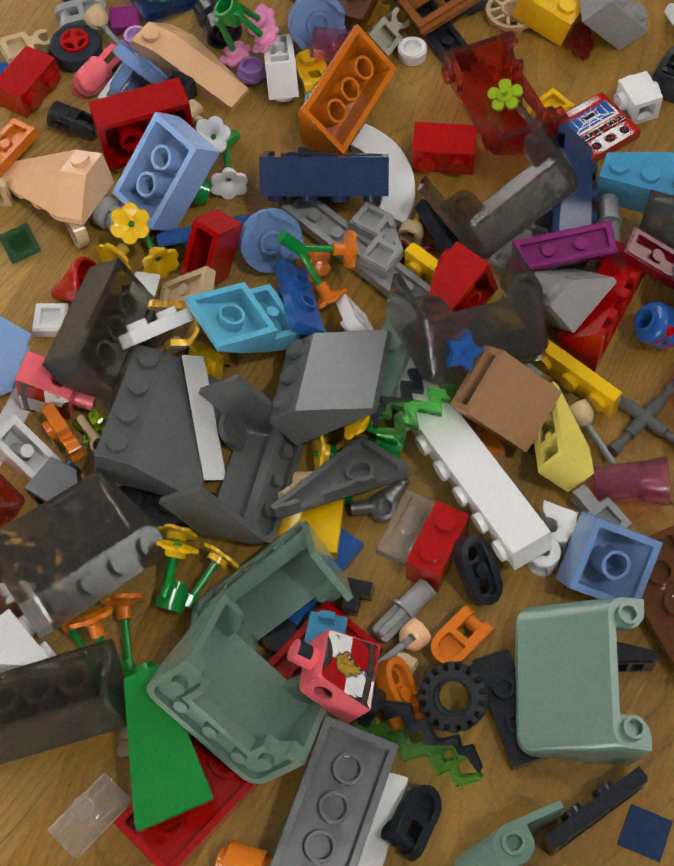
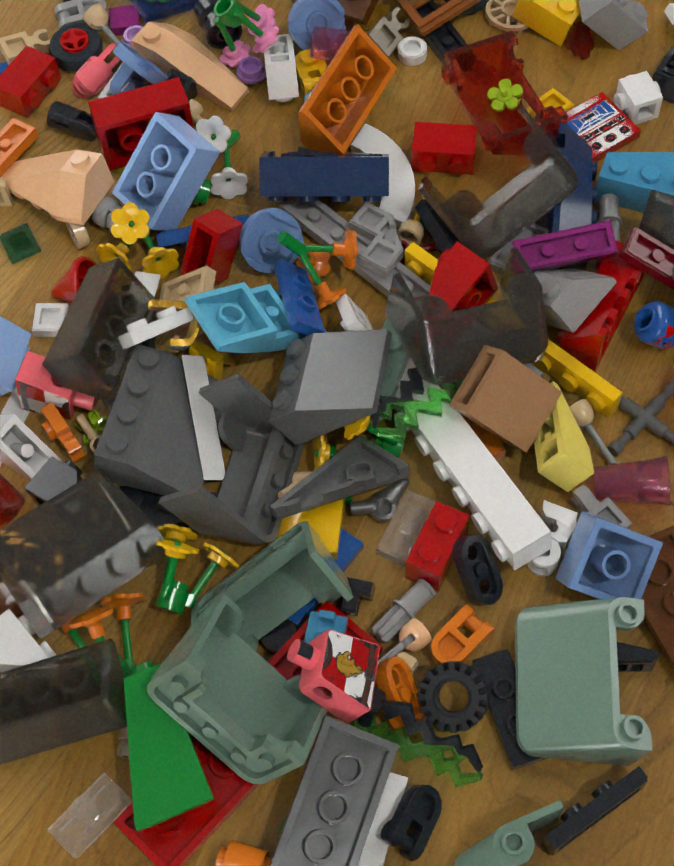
(463, 351): blue piece -> none
(645, 833): dark blue sticker -> none

